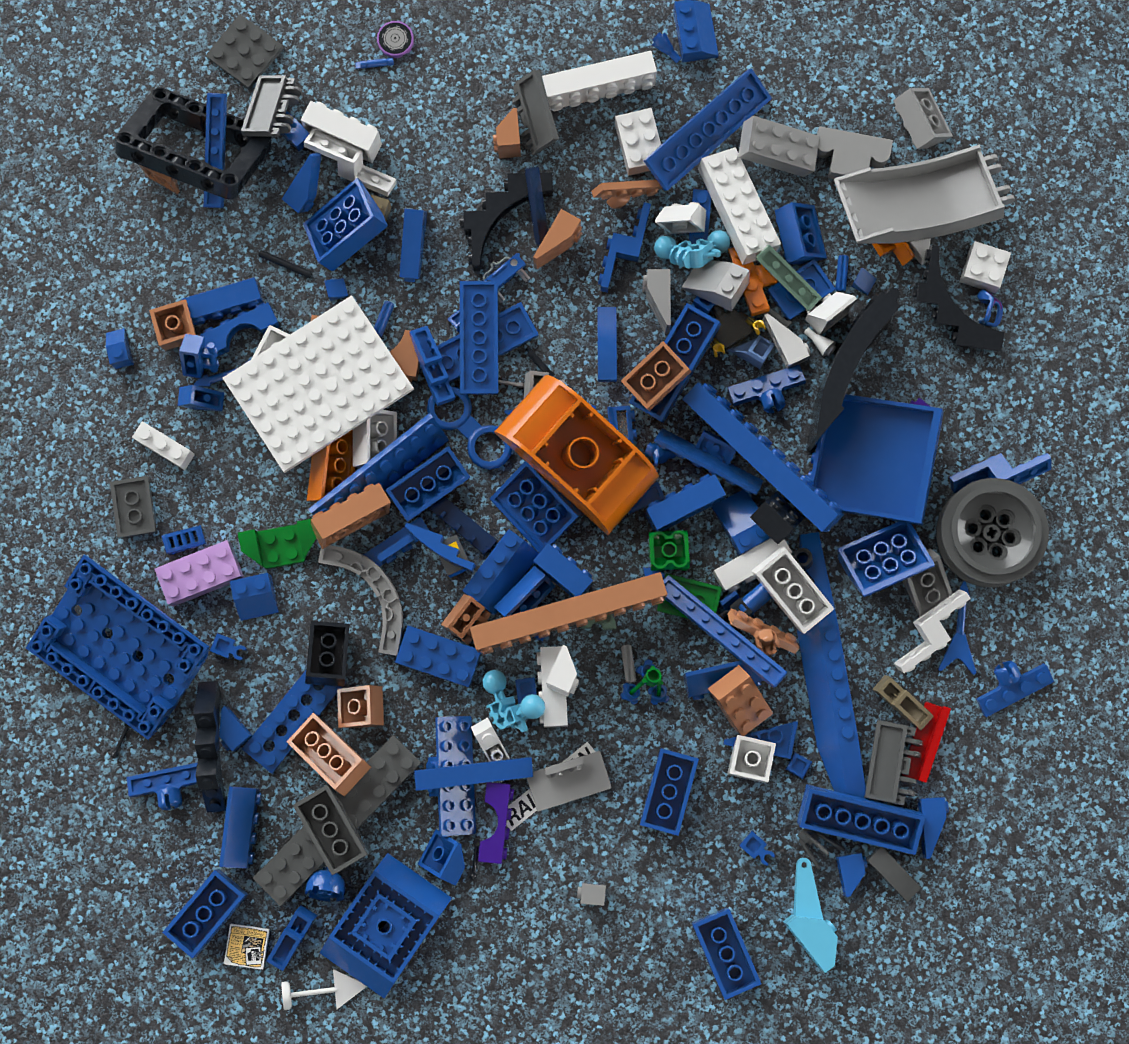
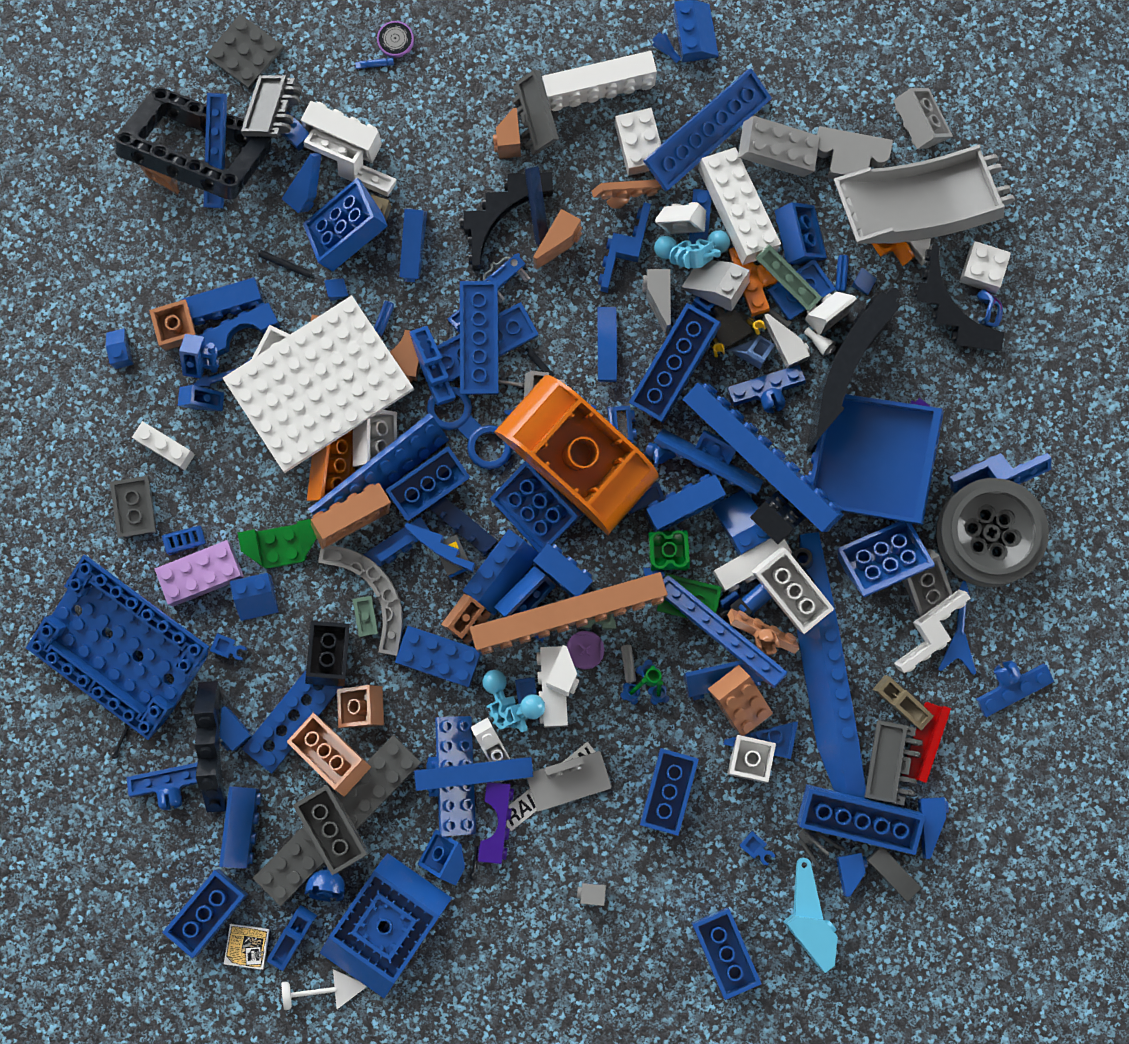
(365, 616): none -> sand green plate
(585, 649): none -> medium lavender tile
(656, 376): nougat brick -> none
(798, 765): blue tile -> none

